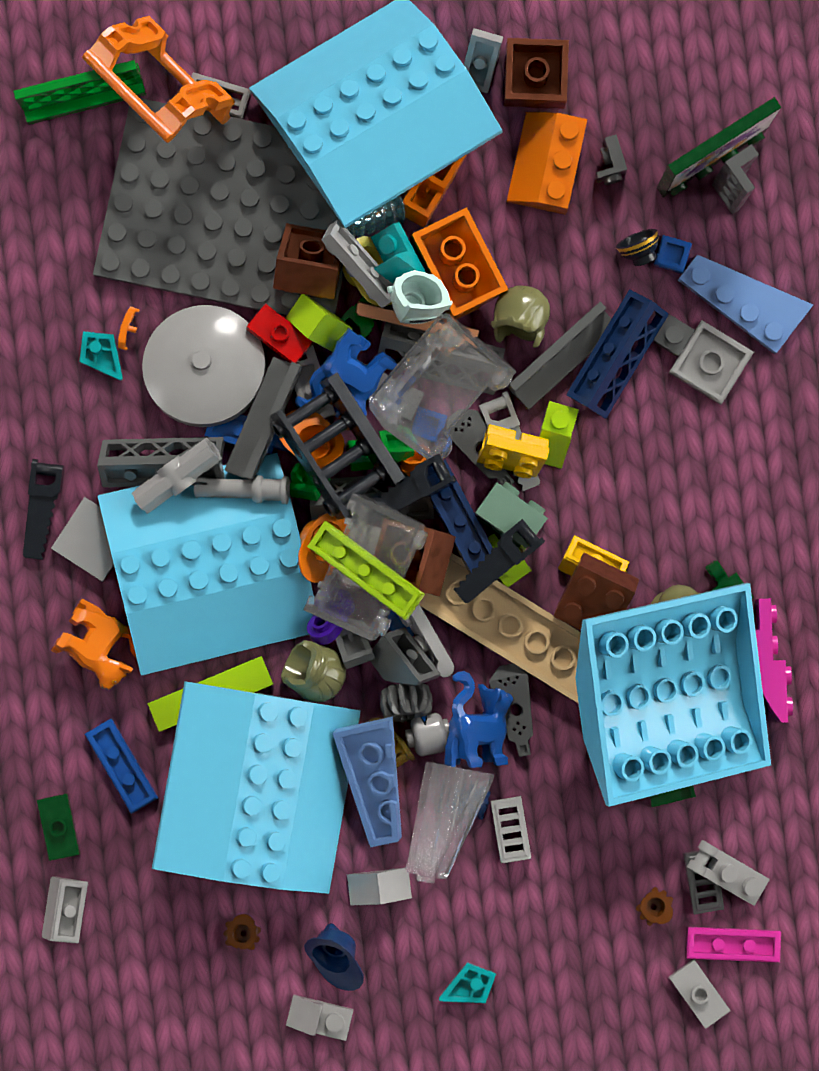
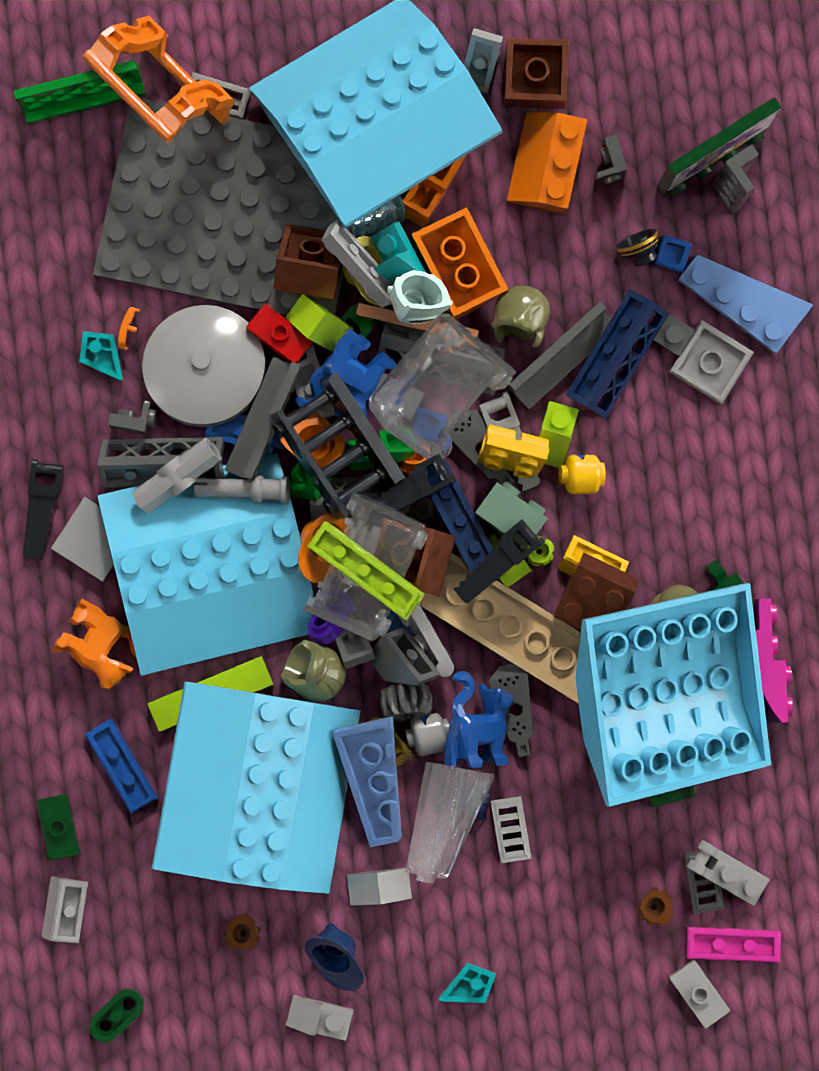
(117, 1014): none -> dark green plate
(127, 420): none -> dark grey bracket
(546, 556): none -> lime plate
(582, 474): none -> yellow head

